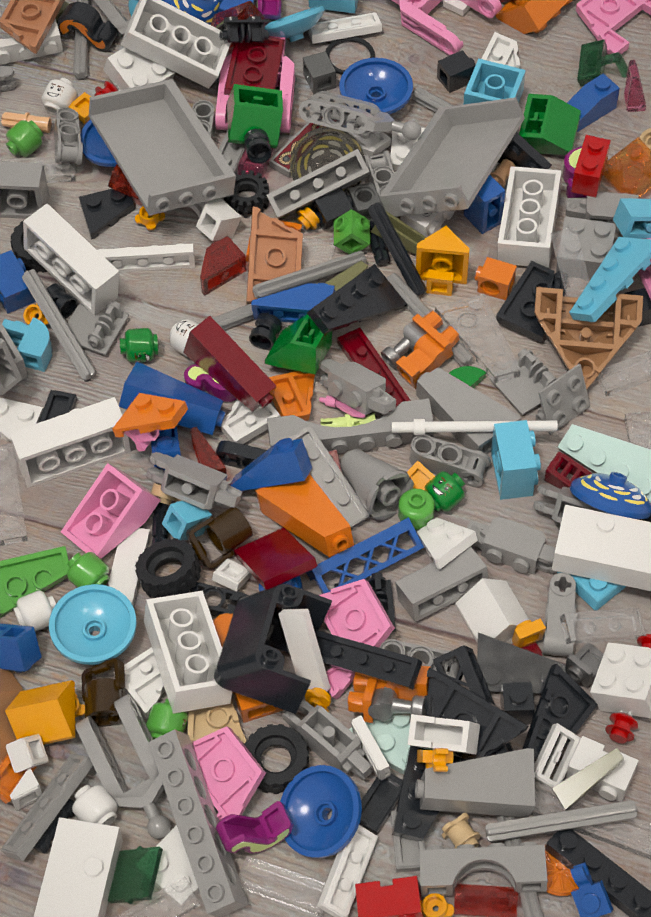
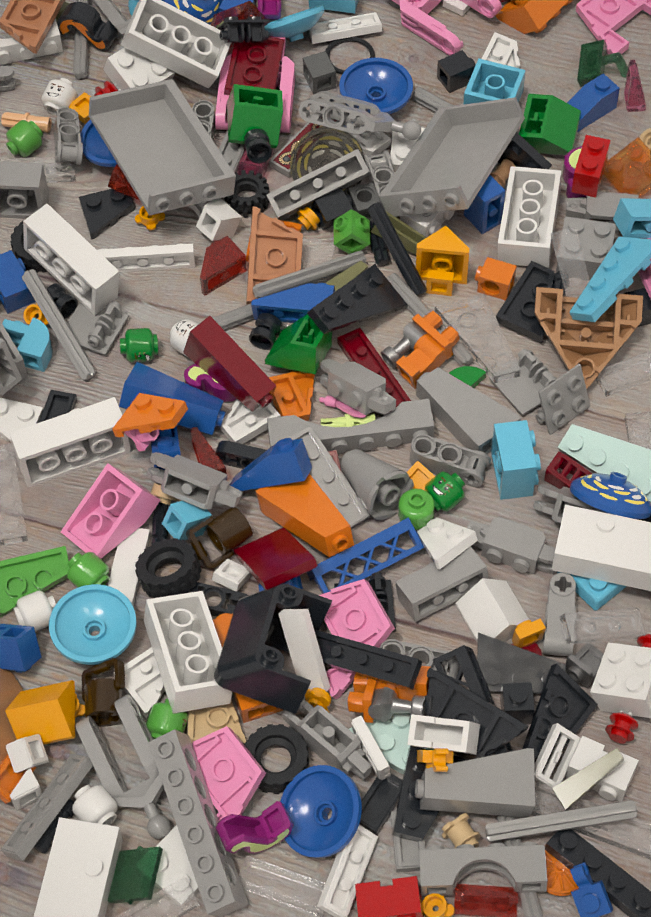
(420, 427): white bar -> none

